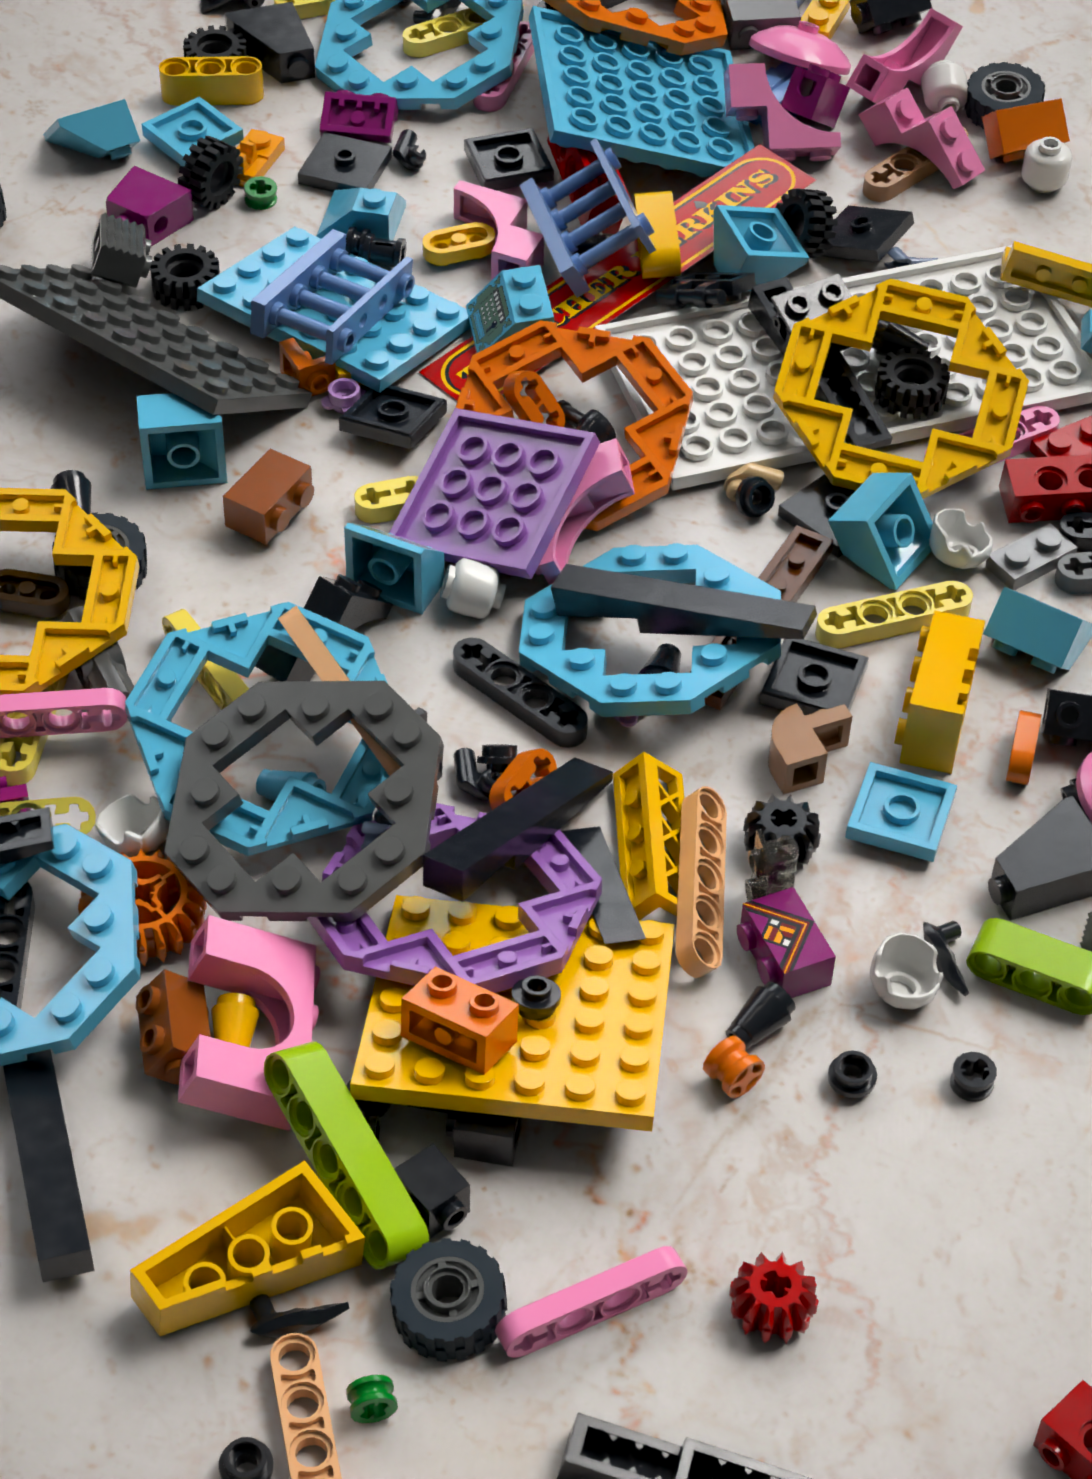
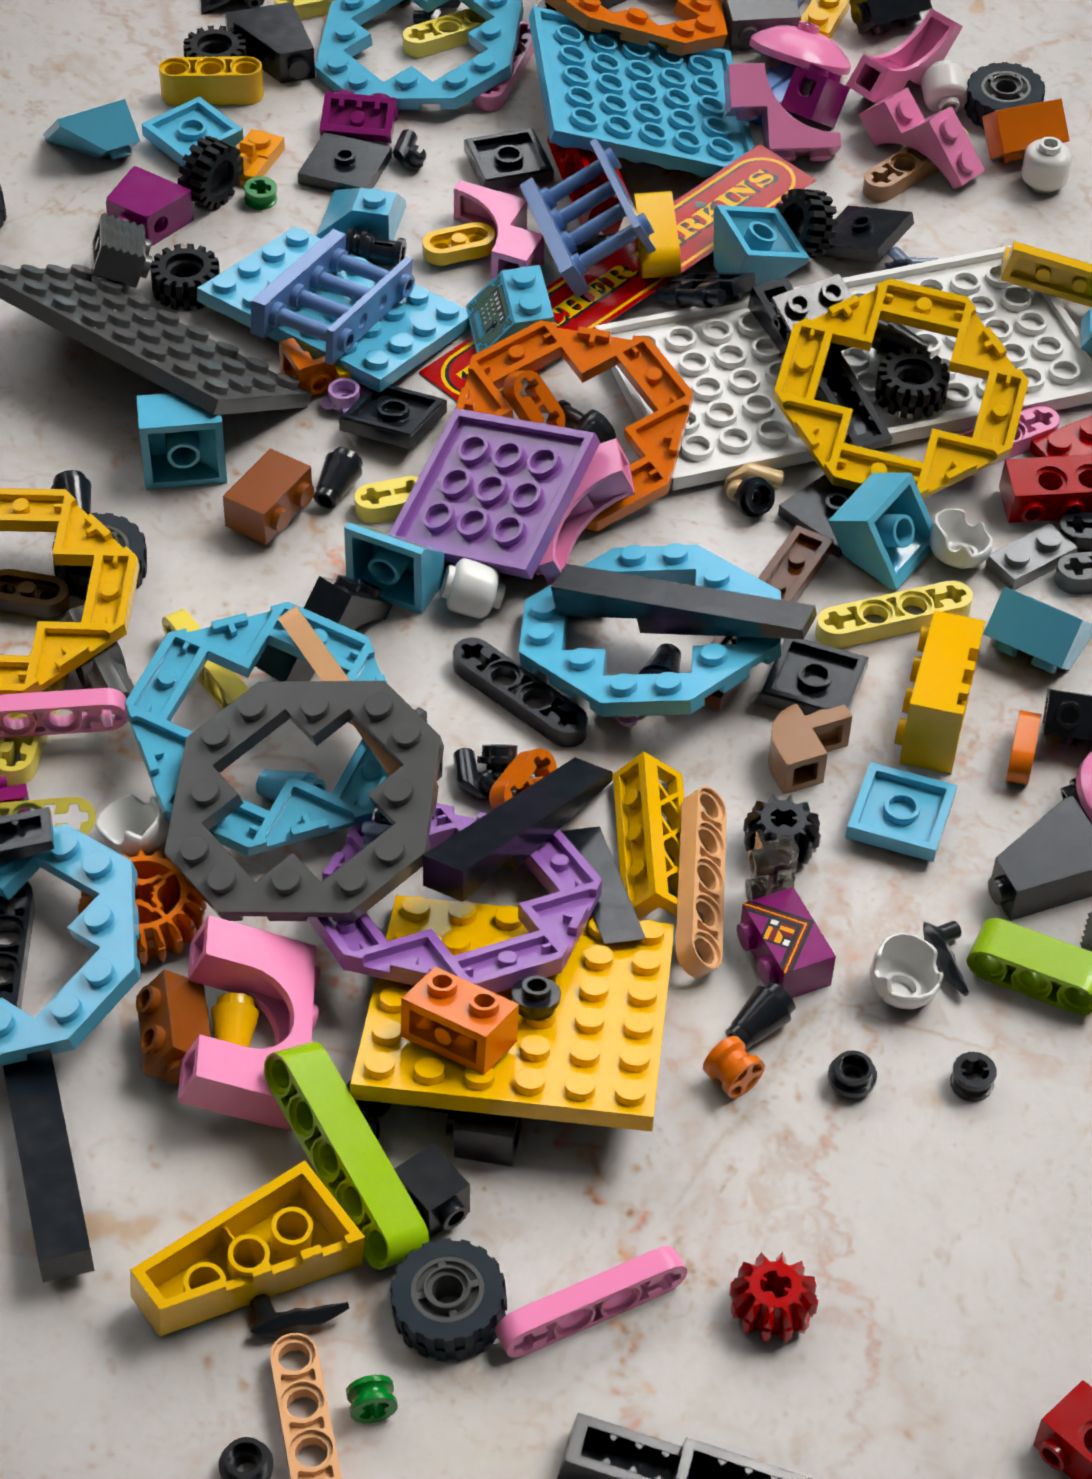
(337, 476): none -> black cone

